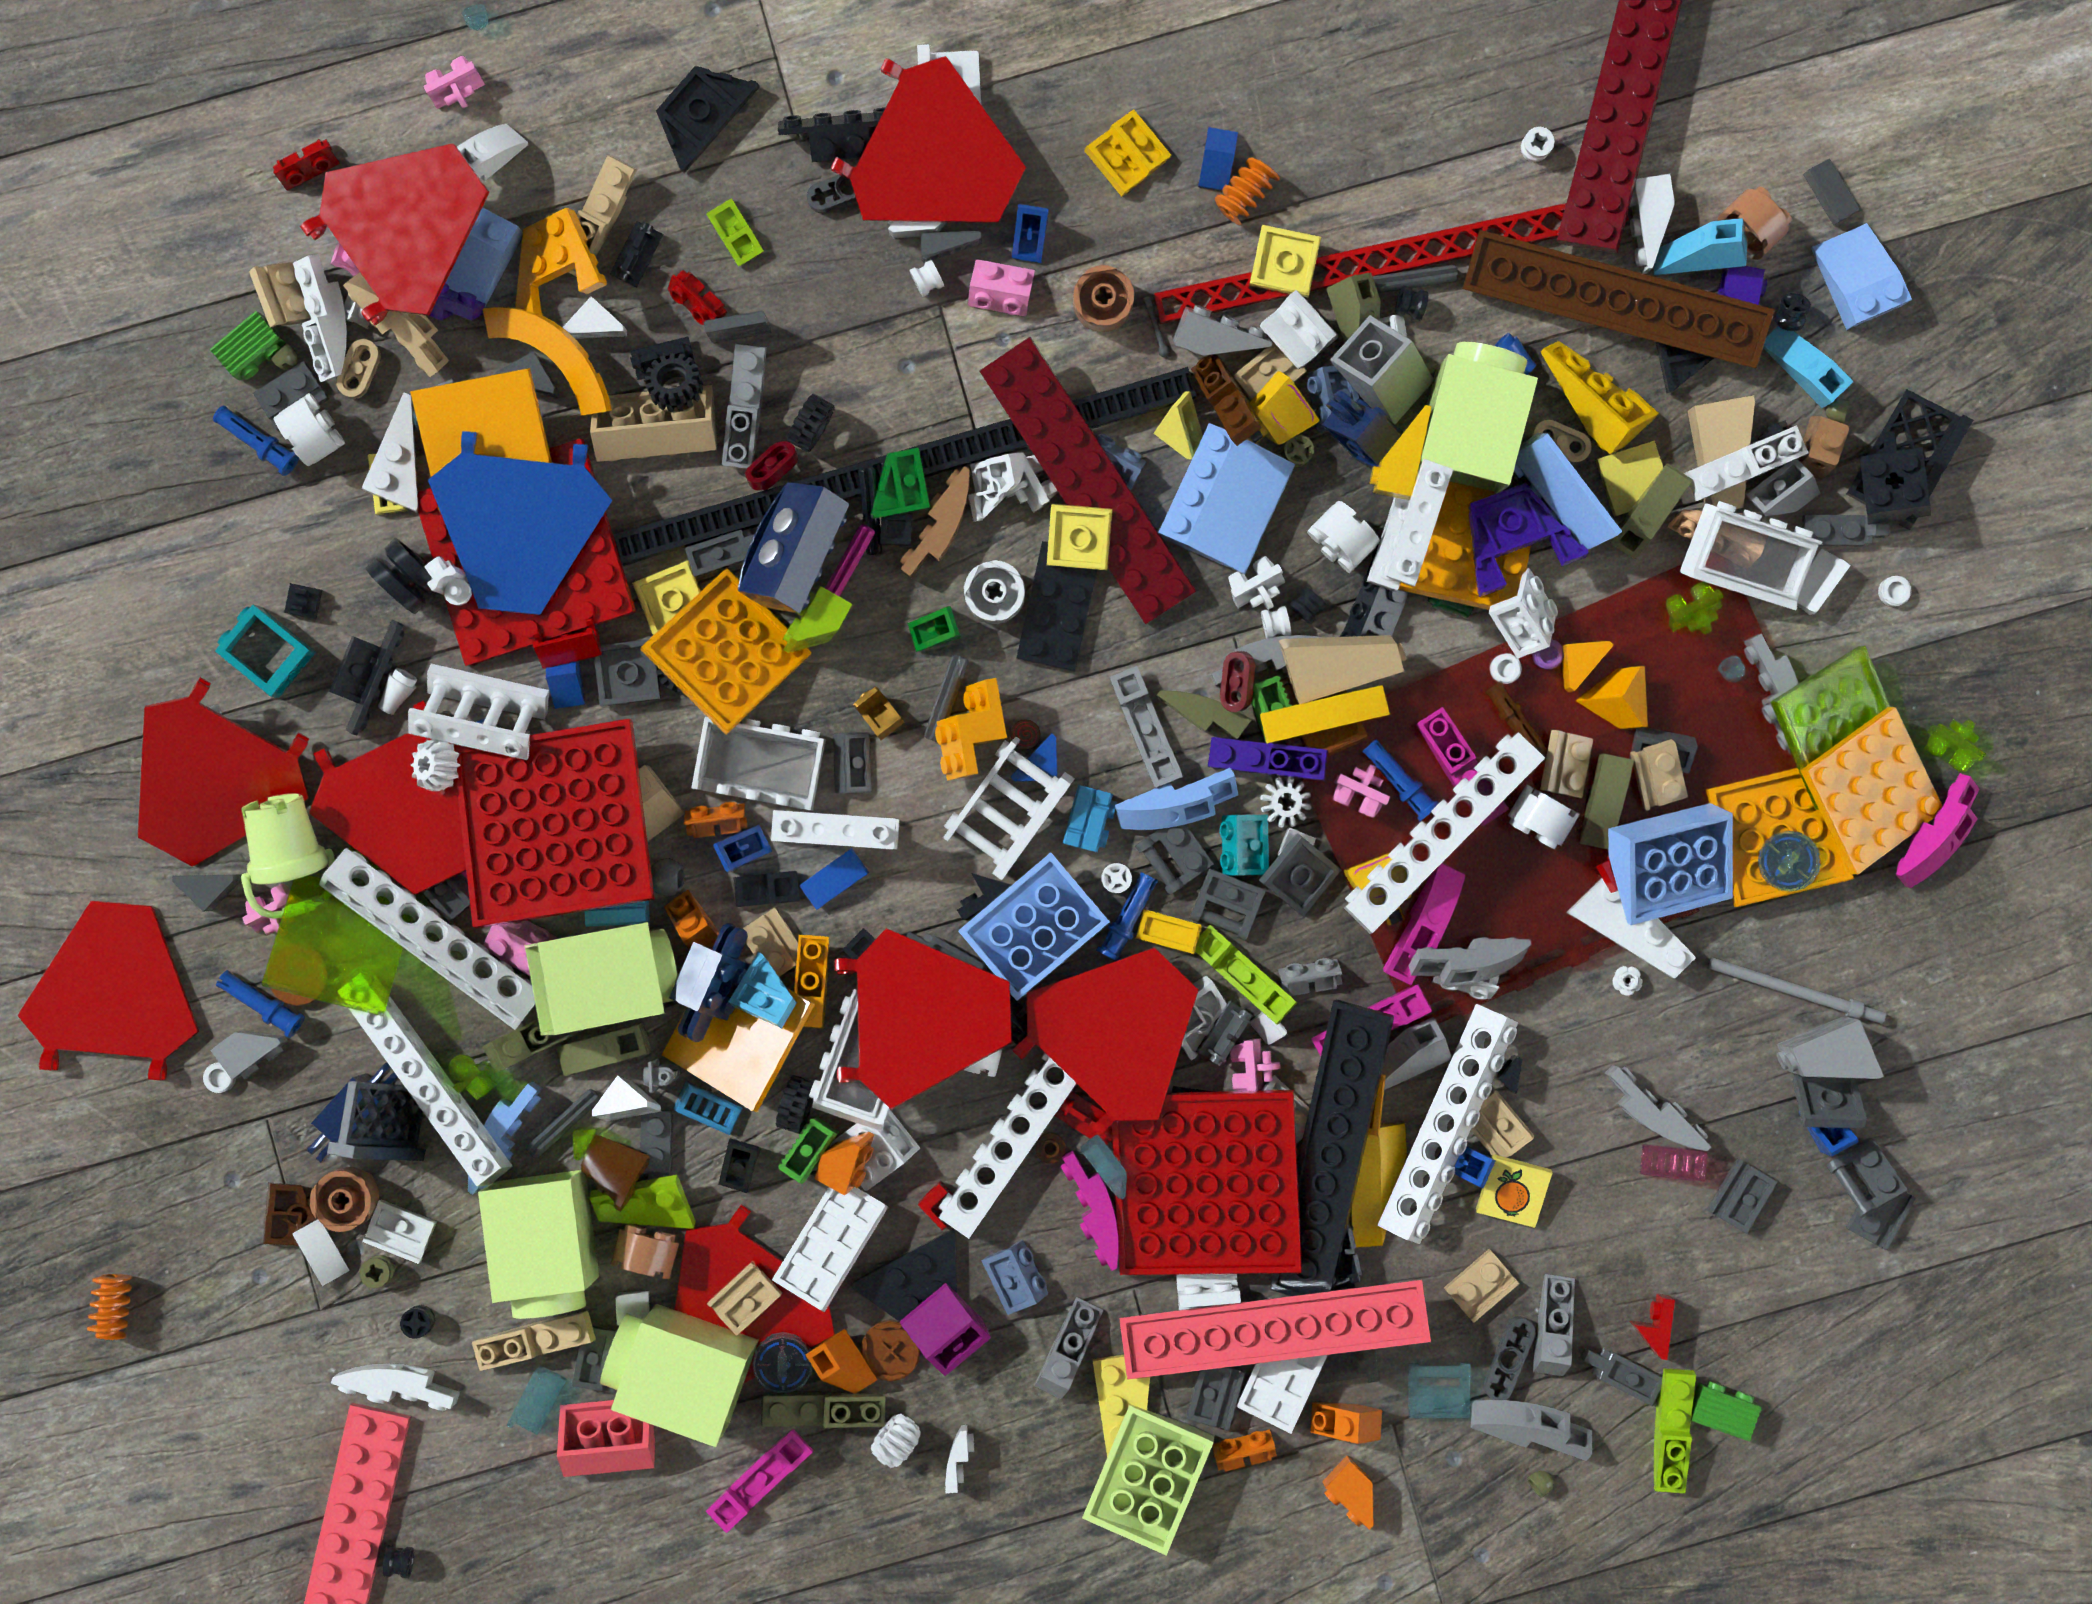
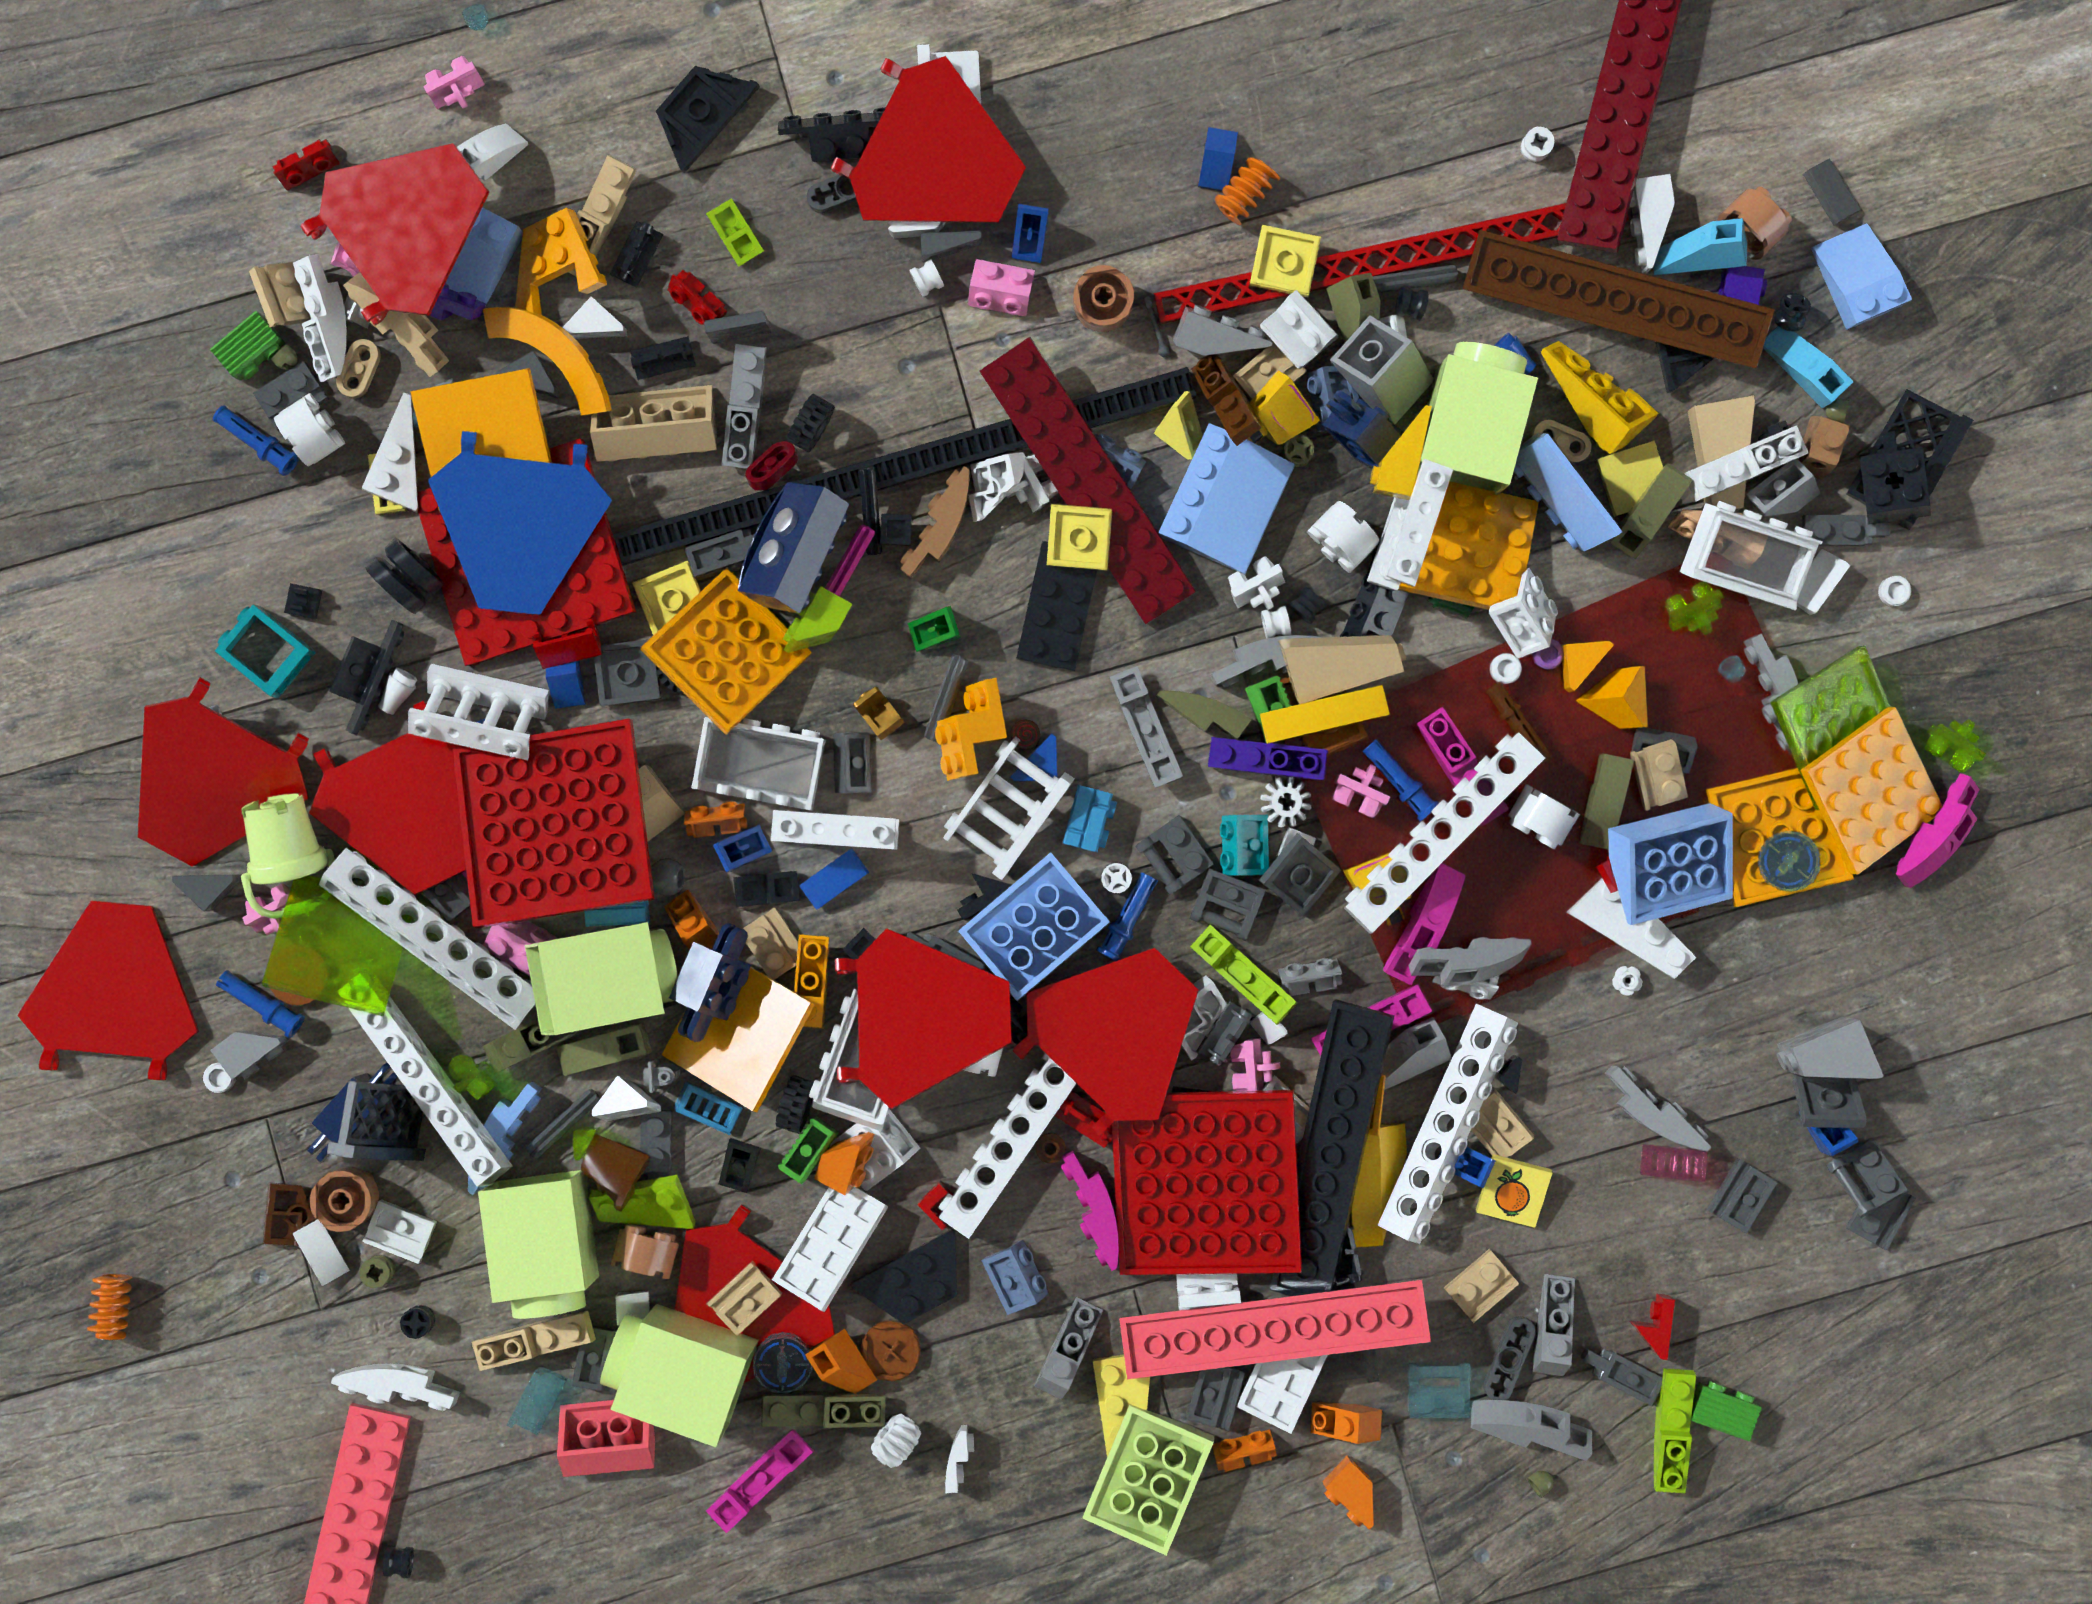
(435, 765): white gear -> none
(449, 581): white hips -> none
(669, 369): black tyre -> none
(763, 994): medium azure wing -> none
(901, 485): green wing -> none
(945, 1329): magenta slope -> none
(988, 576): white brick -> none
(1106, 1165): clear light blue slope -> none
(1127, 153): yellow slope -> none
(1169, 931): yellow tile -> none
(1171, 808): light blue slope -> none
(1237, 680): dark red plate -> none
(1512, 523): dark purple wing -> none
(1566, 764): tan plate -> none
(1852, 1008): light grey bar -> none

